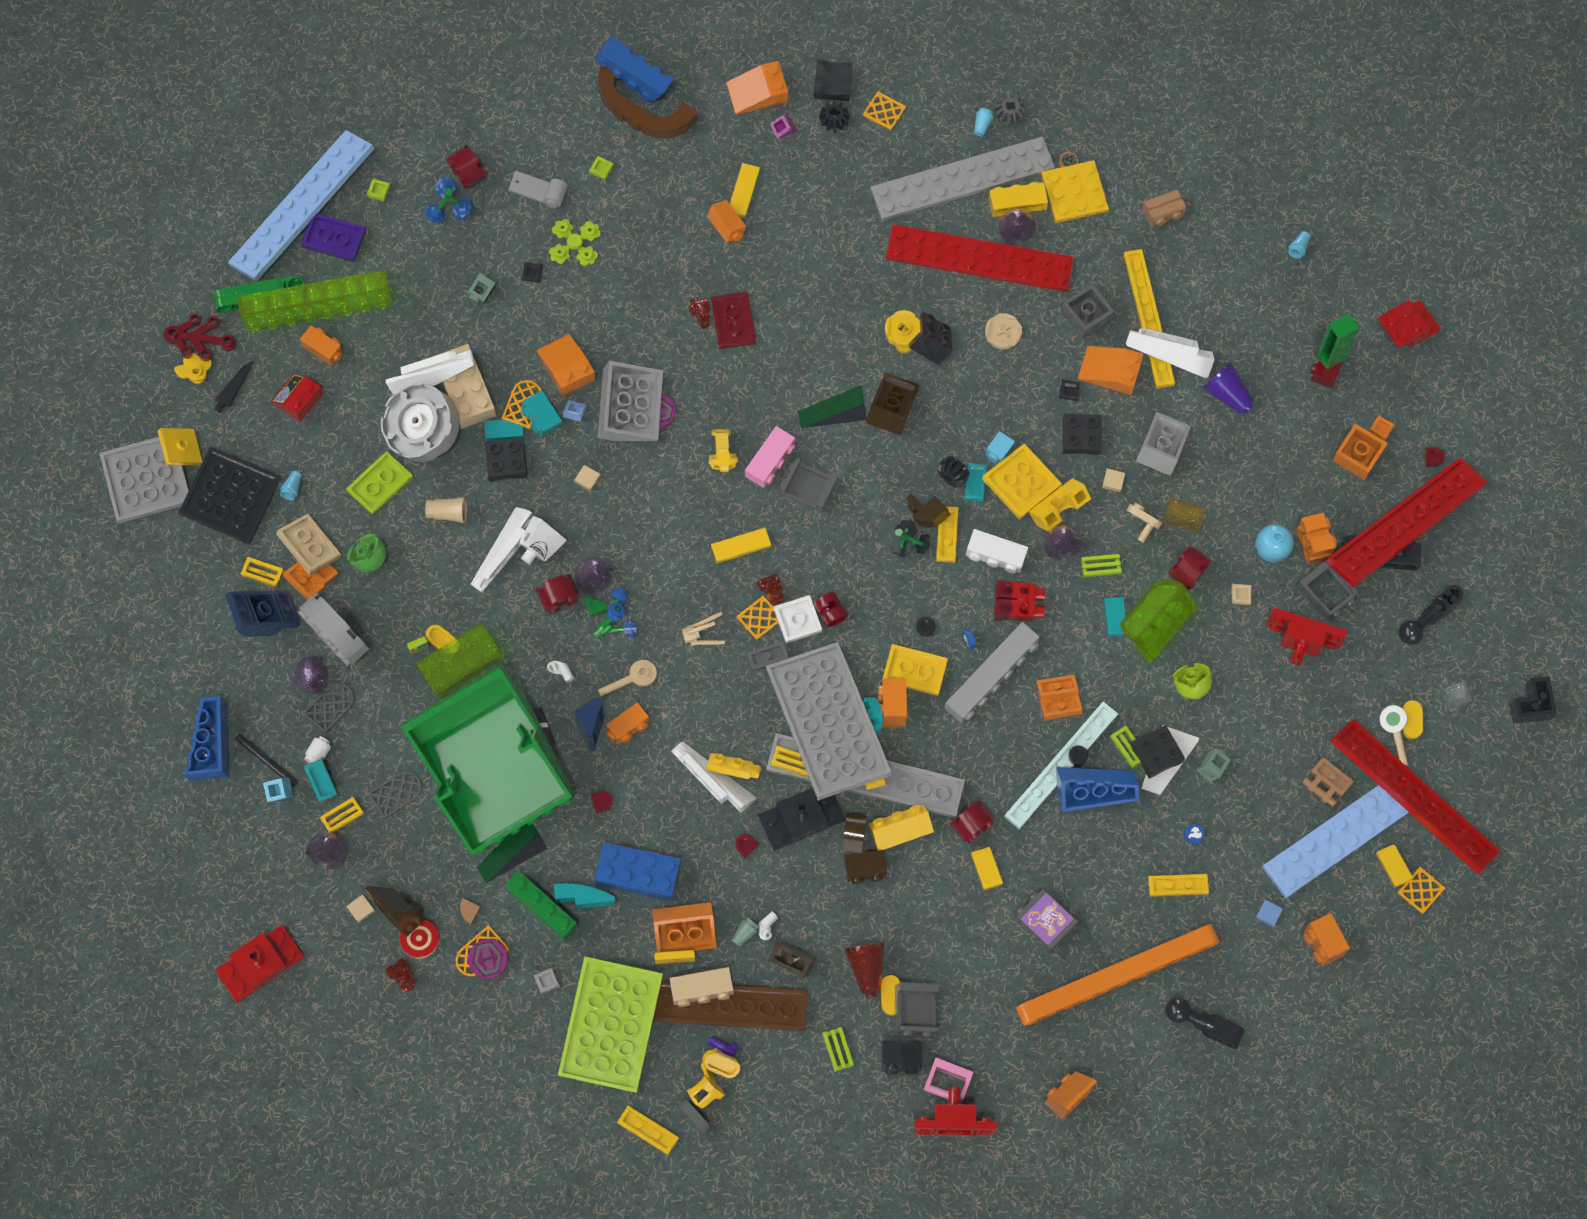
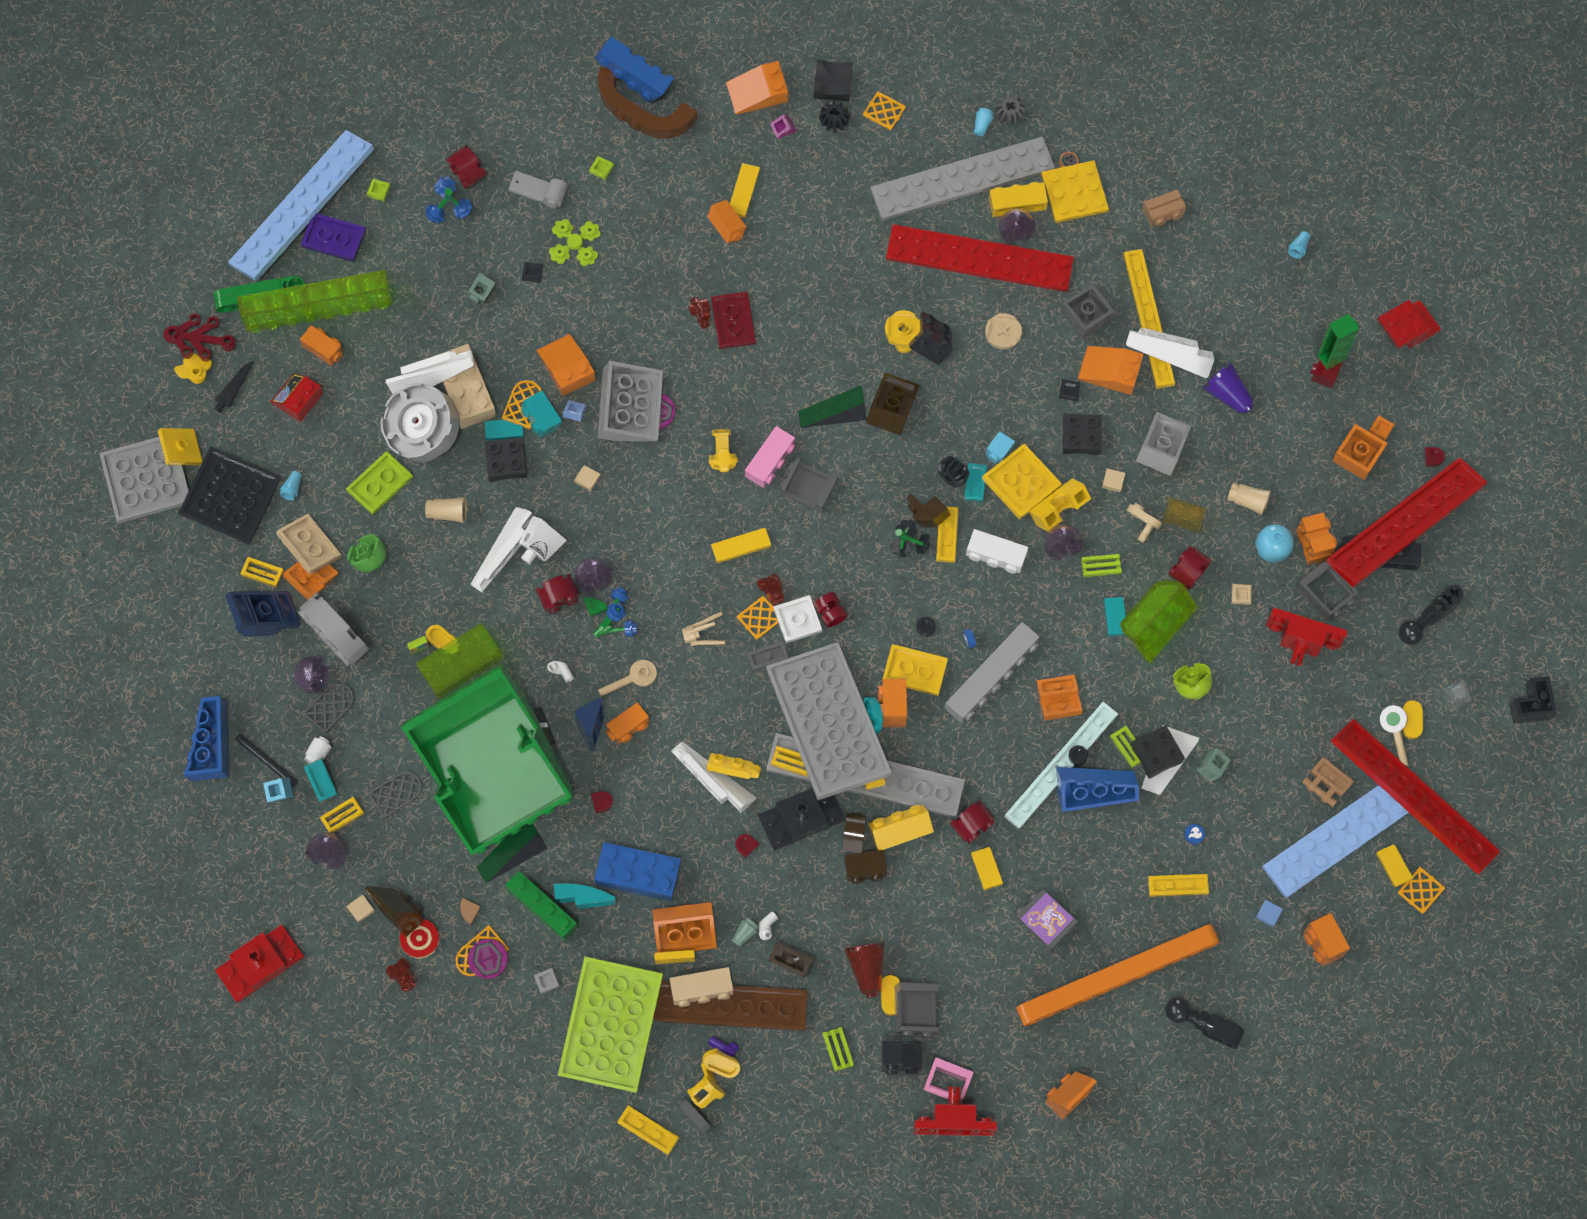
(1017, 601): red hips -> none
(1249, 497): none -> tan plant

